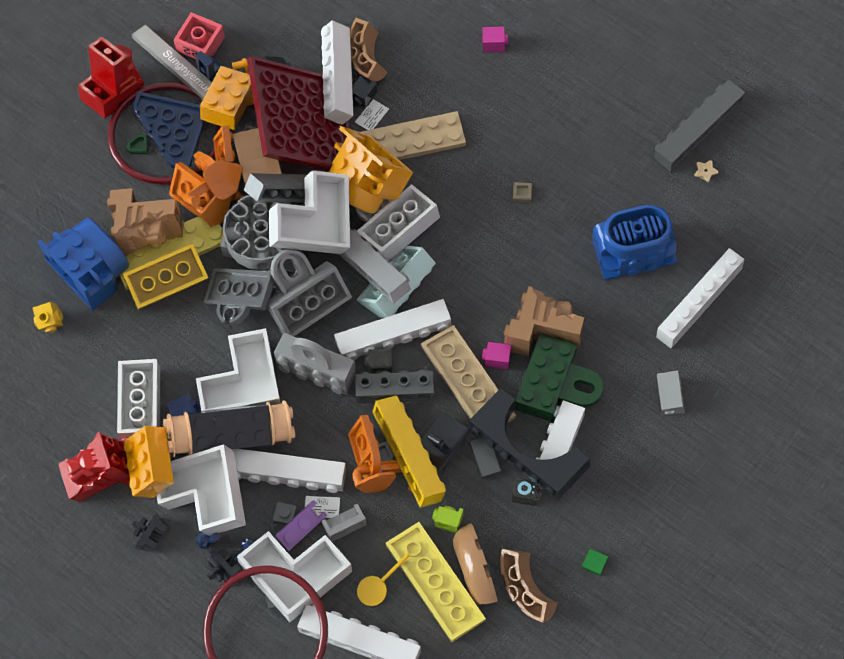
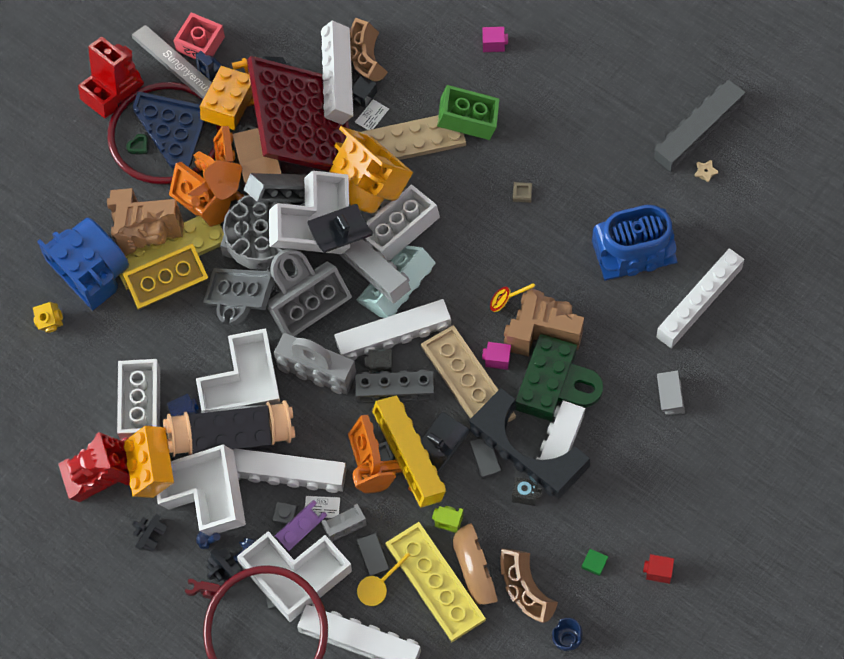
(206, 588): none -> dark red plate
(339, 228): none -> black shield
(373, 555): none -> dark grey tile
(468, 112): none -> bright green brick
(502, 296): none -> yellow piece
(567, 634): none -> dark blue hair
(659, 568): none -> red brick

